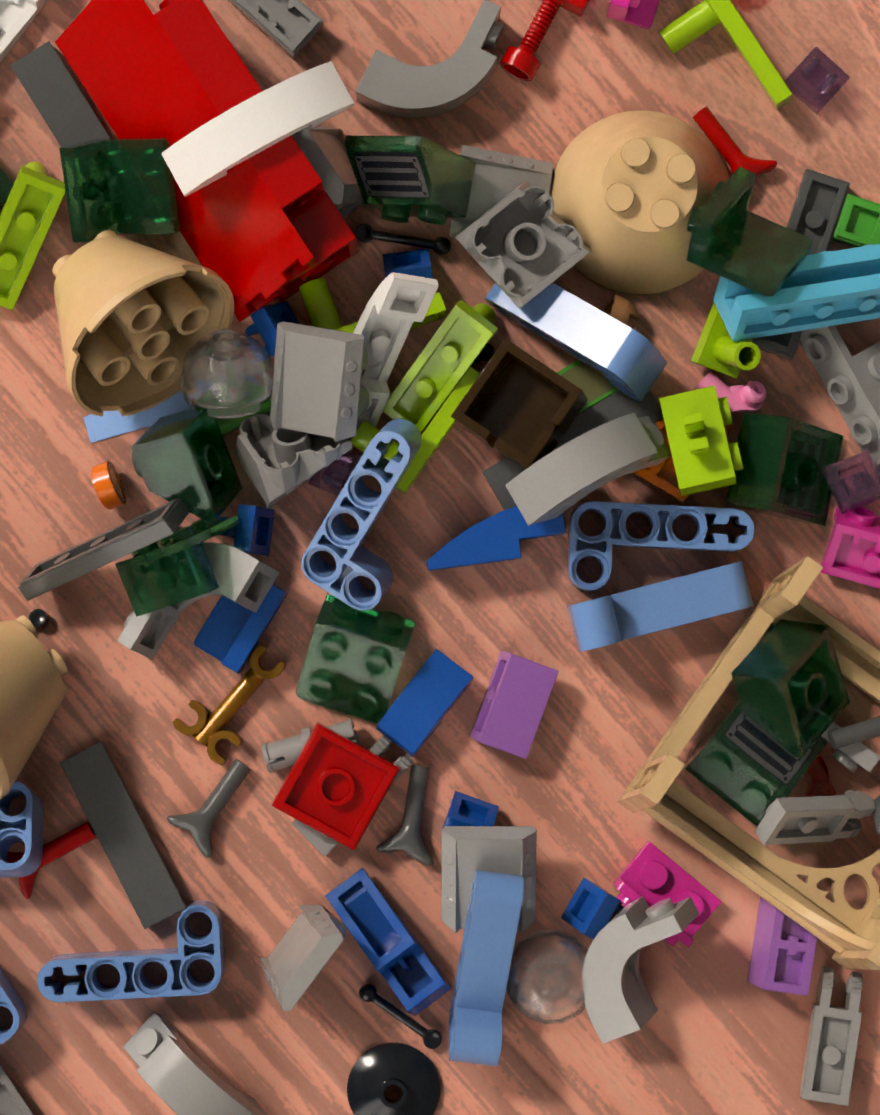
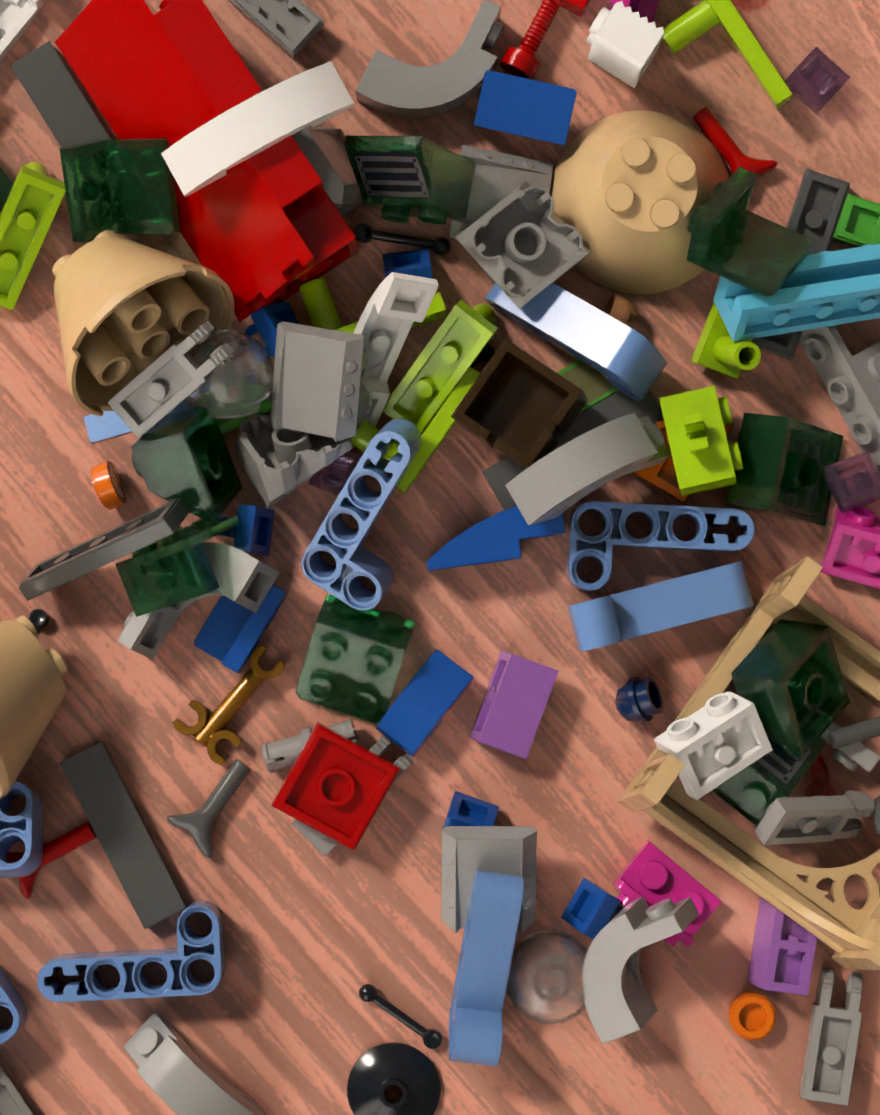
(166, 382): none -> light grey hinge
(302, 954): light grey slope -> none
(388, 942): blue slope -> none
(409, 835): dark grey piece -> none
(525, 107): none -> blue panel
(623, 42): none -> white brick
(639, 700): none -> dark blue plate
(715, 742): none -> white bracket
(741, 398): bright pink arm -> none
(751, 1015): none -> orange tile

